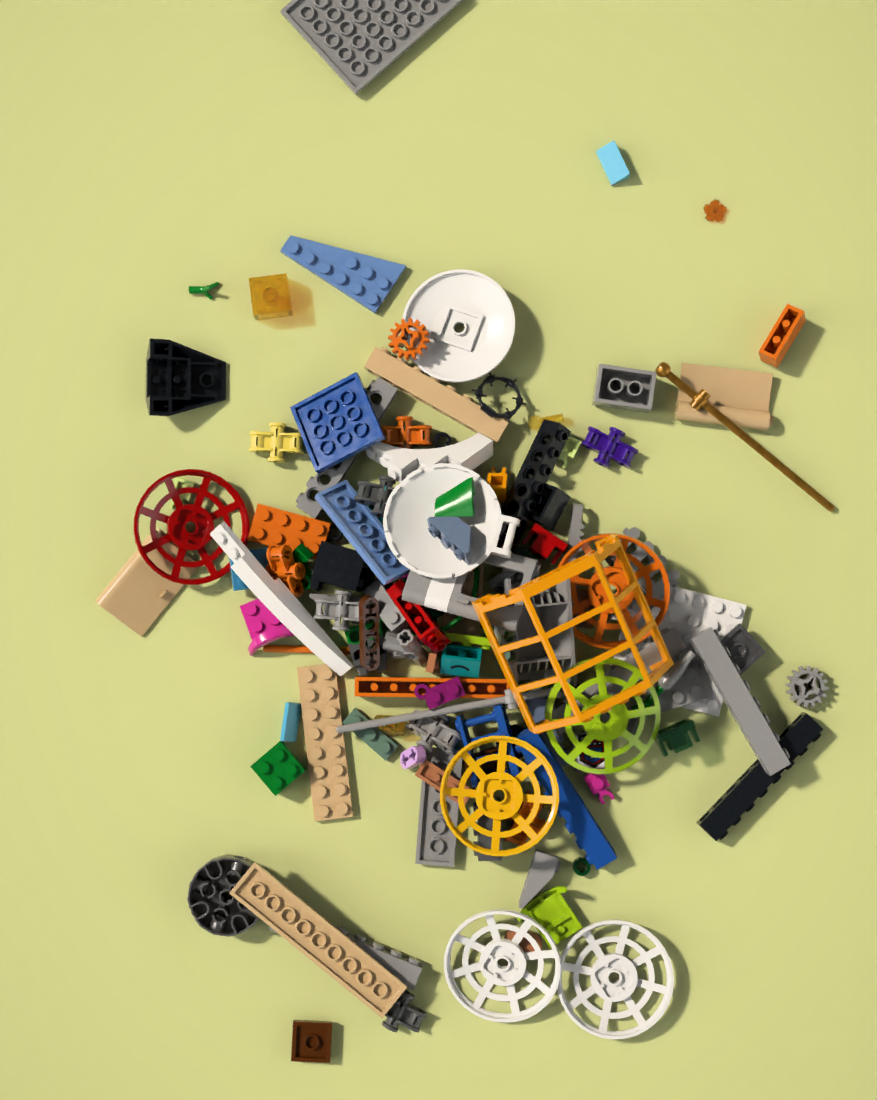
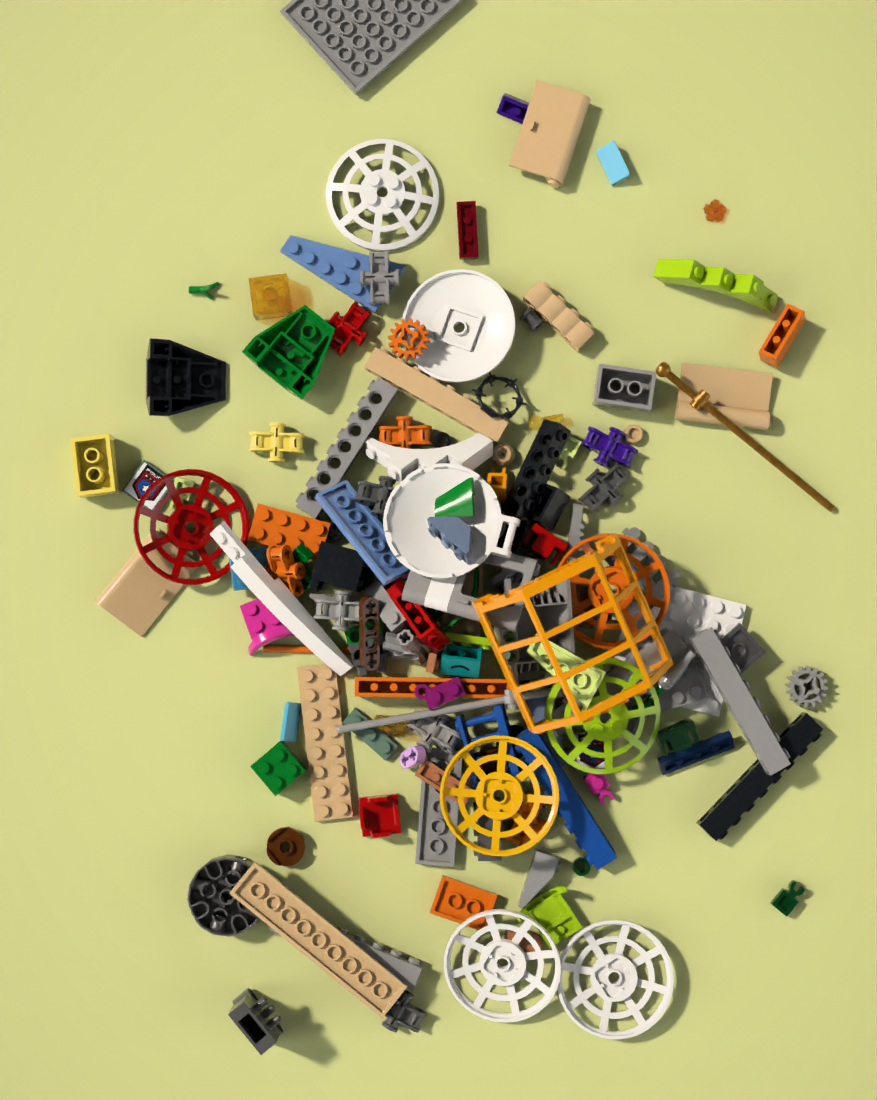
(95, 465): none -> light yellow brick
(143, 479): none -> tile
(254, 1021): none -> dark grey piece
(285, 857): none -> reddish brown plate
(292, 350): none -> green wedge
(311, 1041): reddish brown plate -> none
(337, 423): blue plate -> none
(349, 328): none -> red axle
(379, 278): none -> light grey axle
(379, 815): none -> red panel
(382, 205): none -> white dish
(460, 901): none -> orange plate
(467, 230): none -> dark red plate
(501, 460): none -> tan plate
(513, 108): none -> dark purple slope
(532, 319): none -> dark grey bush
(550, 132): none -> tan door
(559, 316): none -> tan brick
(582, 684): none -> yellowish green wing
(604, 487): none -> dark grey axle
(633, 434): none -> tan tile
(698, 752): none -> dark blue plate
(716, 279): none -> lime arch
(785, 900): none -> dark green plate

